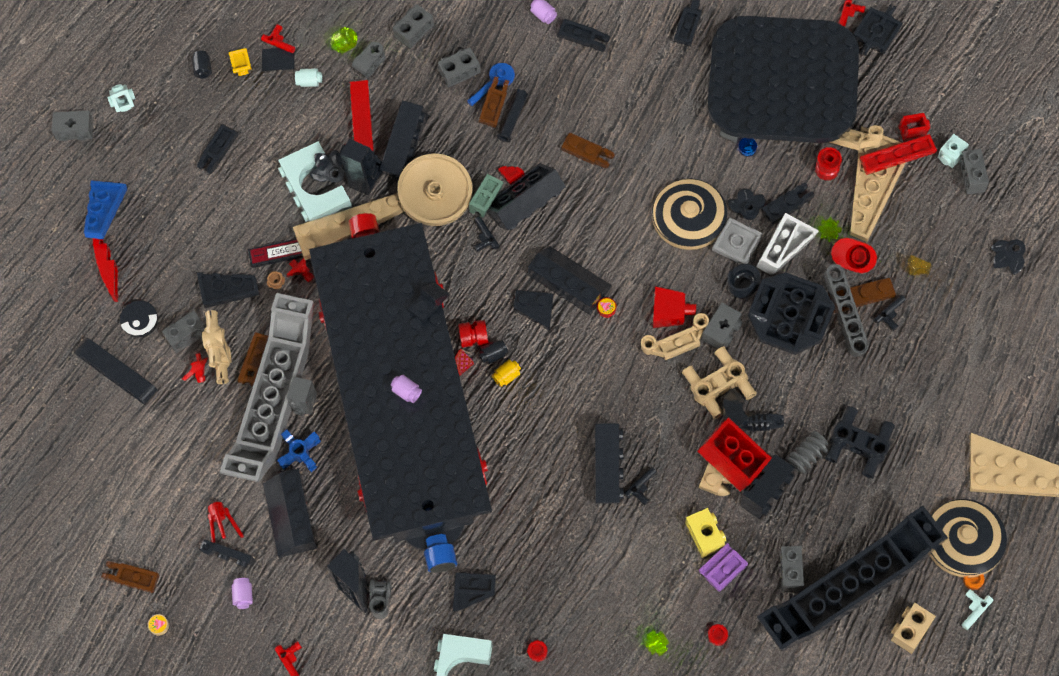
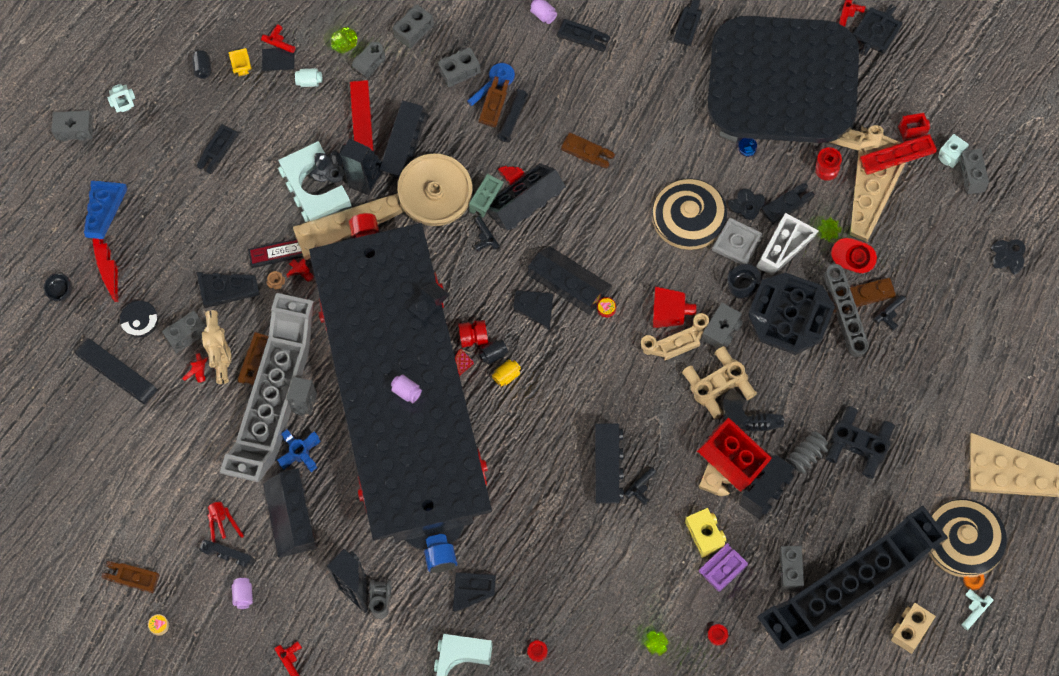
(58, 287): none -> black hair
(918, 266): clear yellow slope -> none

